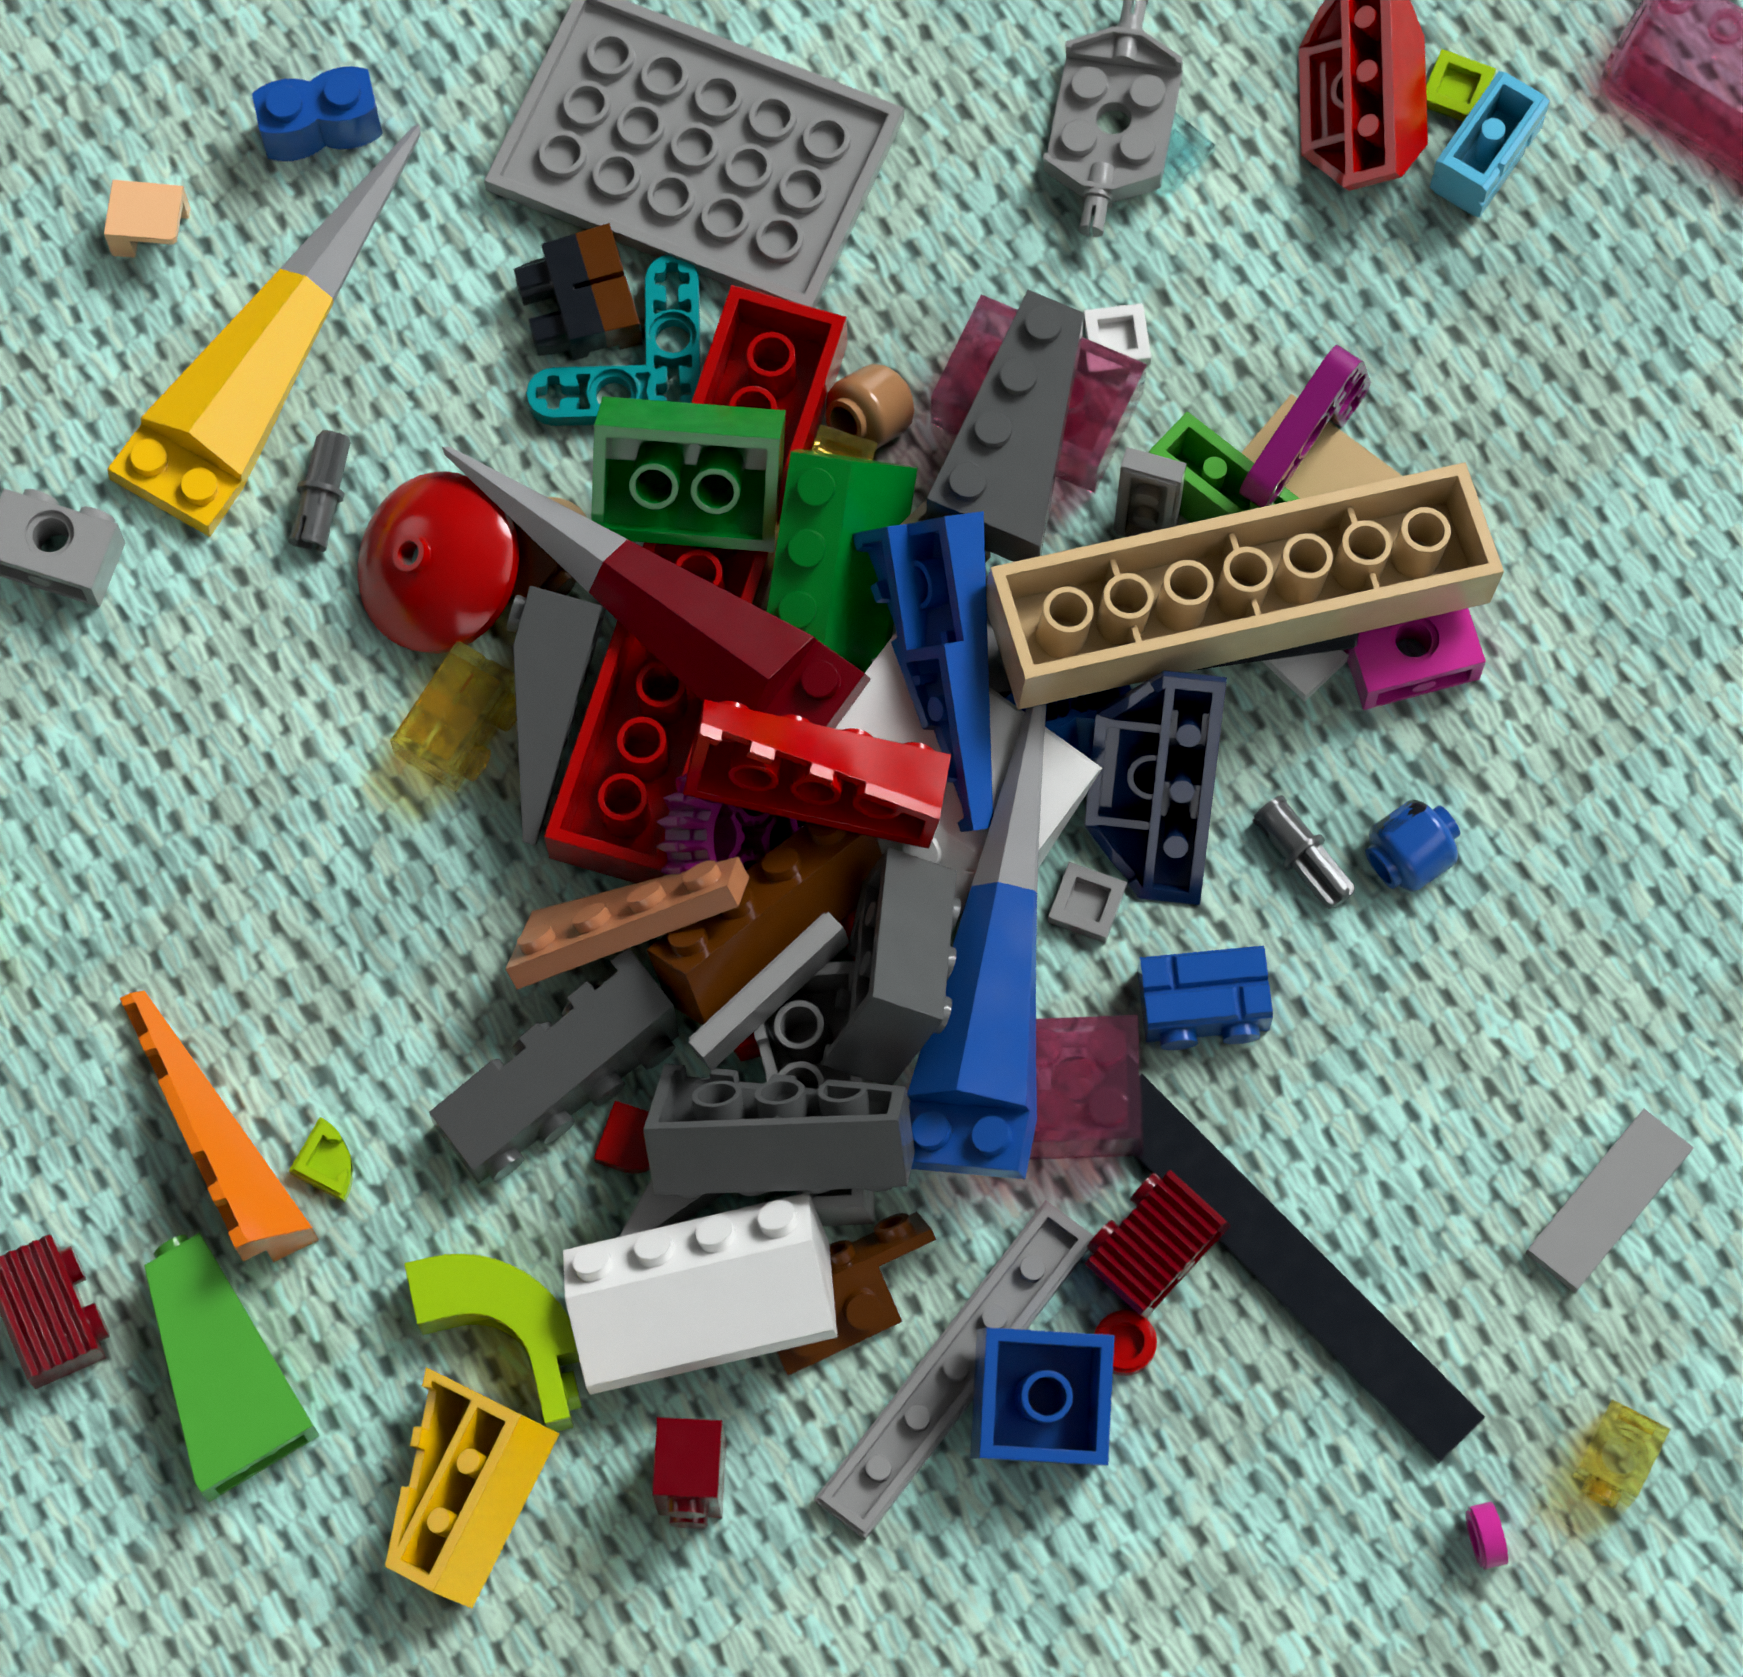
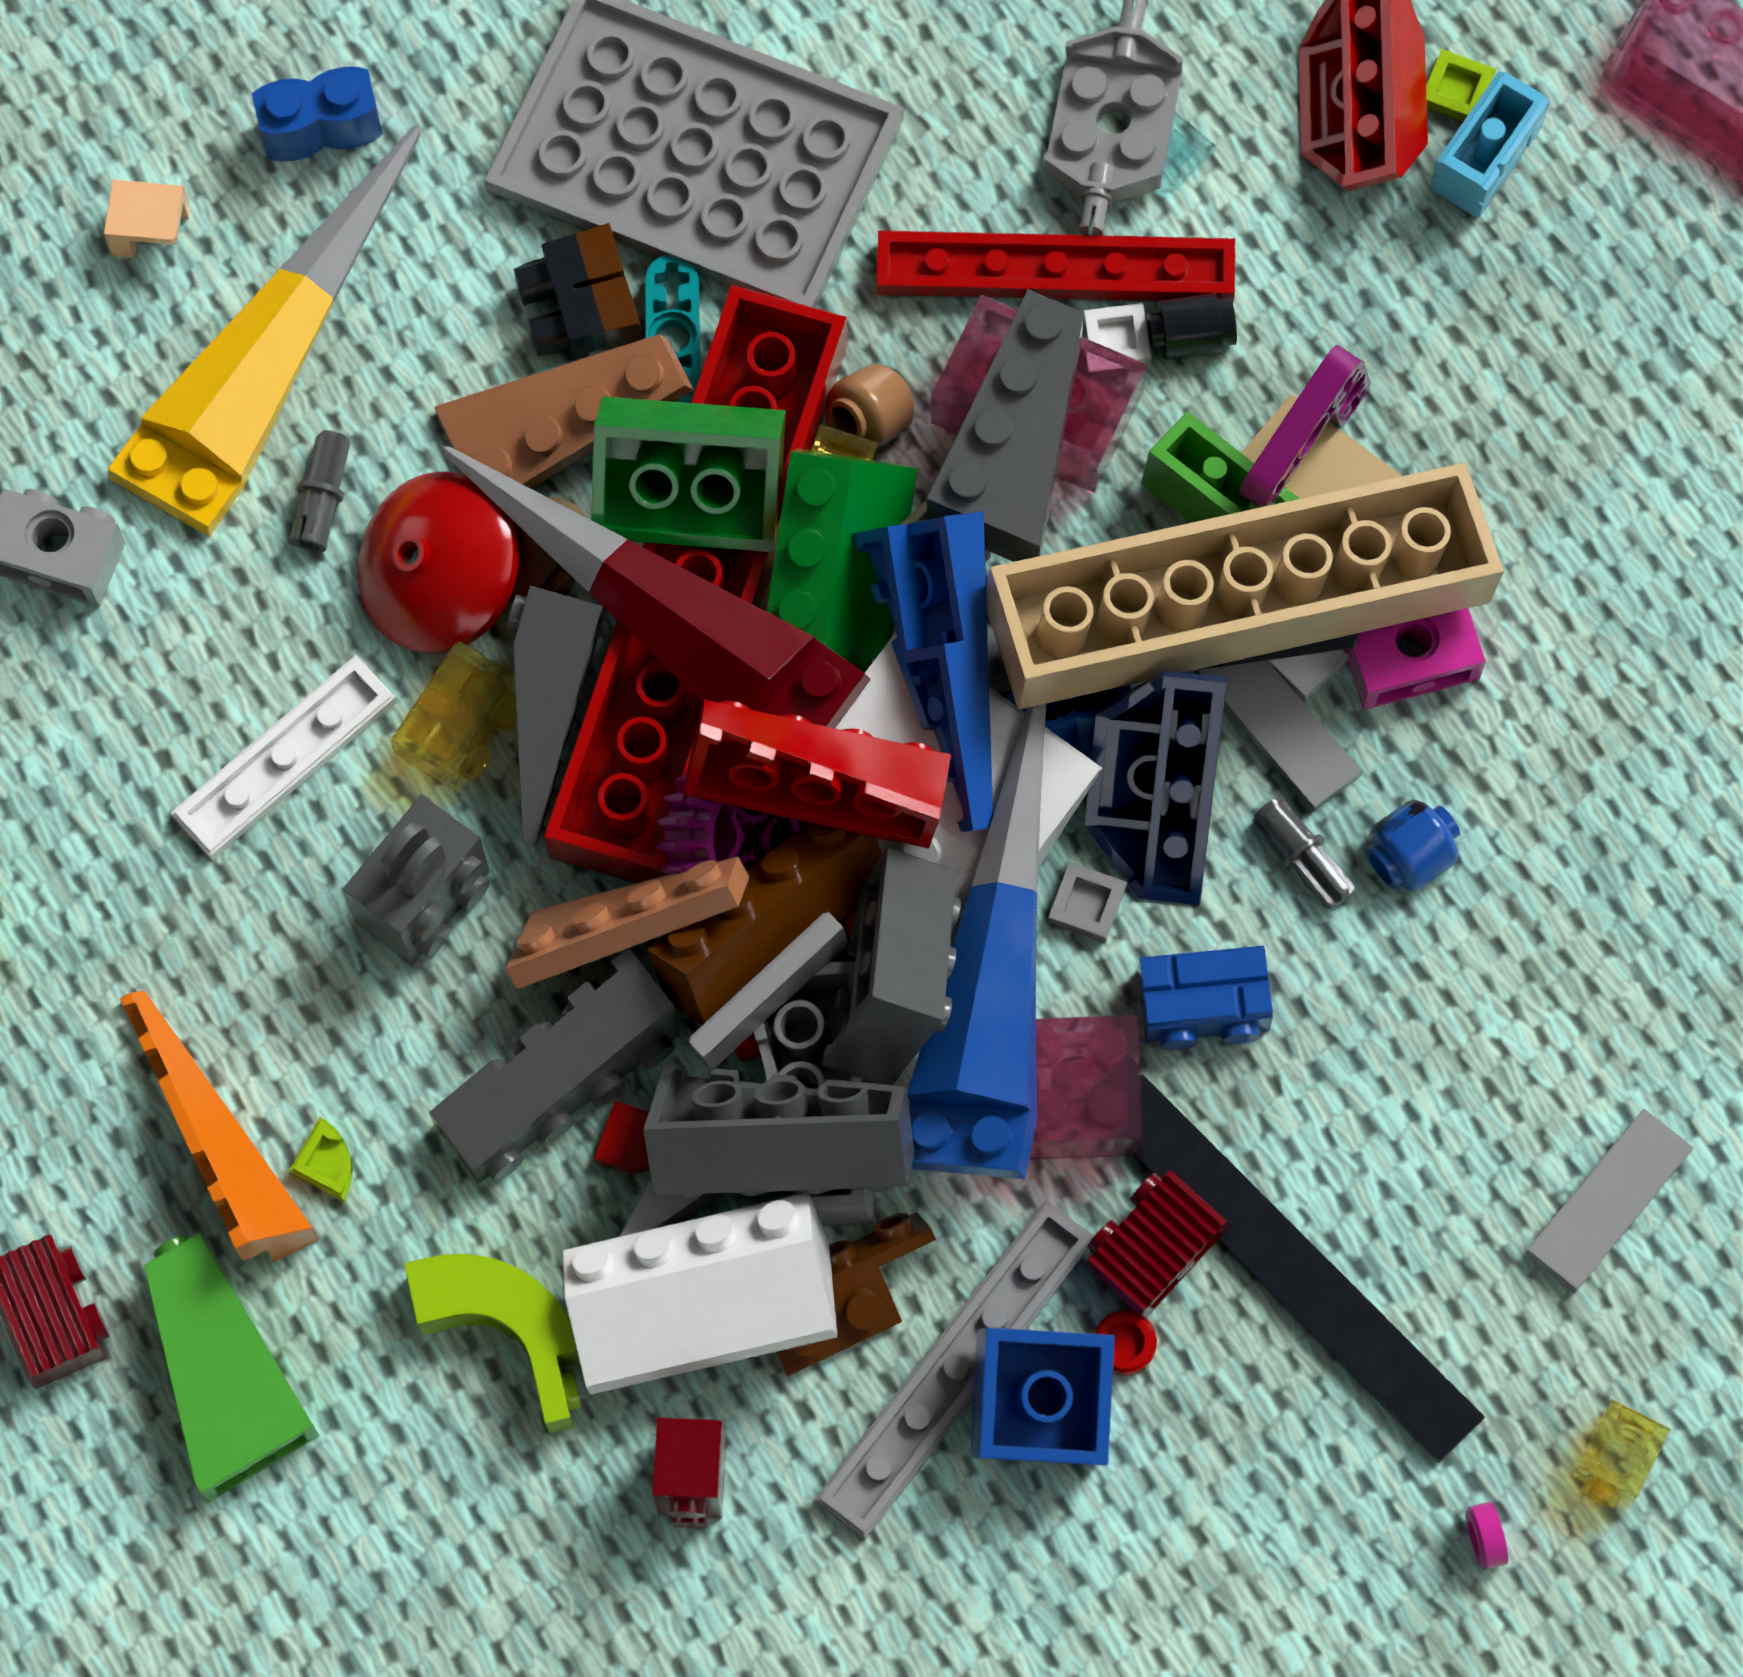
(283, 757): none -> white tile
(418, 881): none -> dark grey brick
(463, 1489): yellow wedge -> none
(549, 418): none -> nougat wing
(1053, 265): none -> red plate
(1148, 493): light grey tile -> none
(1192, 326): none -> black brick
(1286, 731): none -> light grey tile

